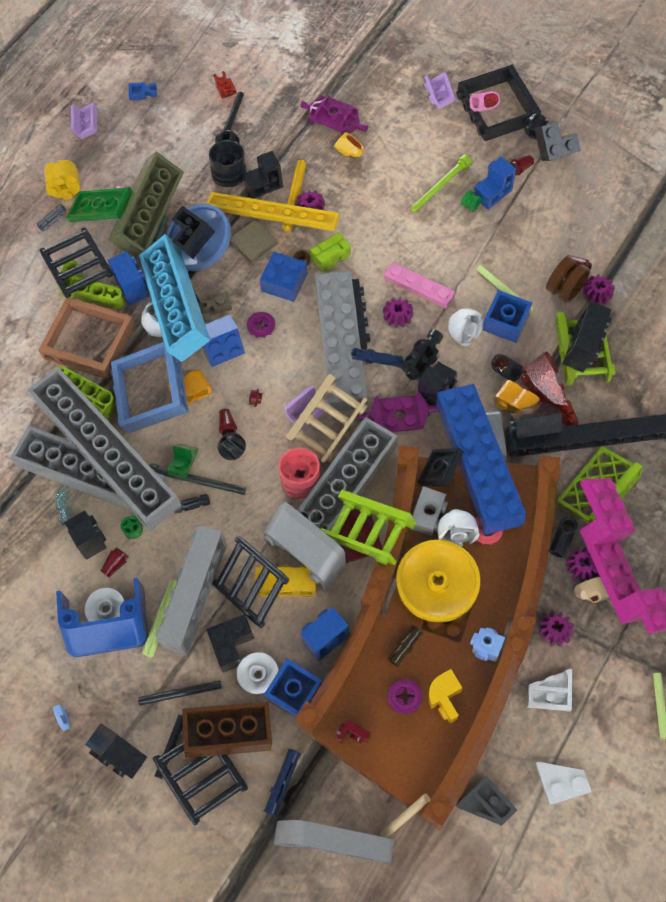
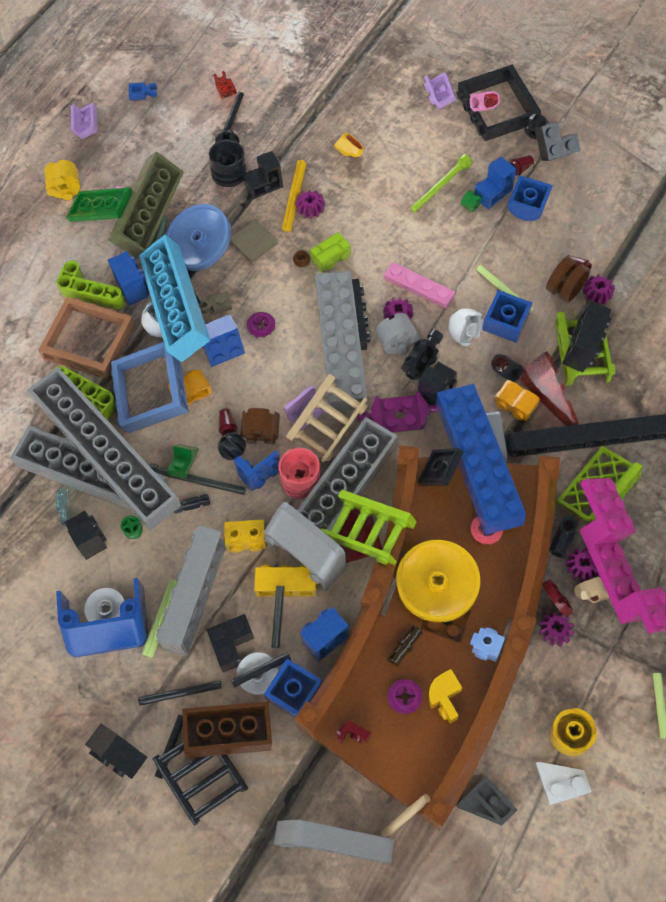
(51, 217): black axle -> none
(59, 278): black bar -> none
(62, 717): light blue tile -> none
(114, 561): dark red cone -> none
(193, 232): black brick -> none
(245, 535): none -> yellow brick
(255, 397): dark red plate -> none
(257, 476): none -> blue bracket
(260, 425): none -> reddish brown brick
(260, 670): none -> black bar
(268, 567): black bar -> none
(274, 211): yellow plate -> none
(277, 617): none -> pearl dark grey bar
(282, 782): dark blue pin -> none
(283, 276): blue brick -> none
(344, 121): magenta plate -> none
(371, 356): dark blue pin -> none
(397, 334): none -> light grey brick
(430, 500): light grey brick -> none
(458, 527): white cylinder -> none
(529, 198): none -> blue brick
(535, 421): black slope -> none
(552, 692): white wing -> none
(558, 598): none -> dark red tile
(584, 736): none -> yellow brick

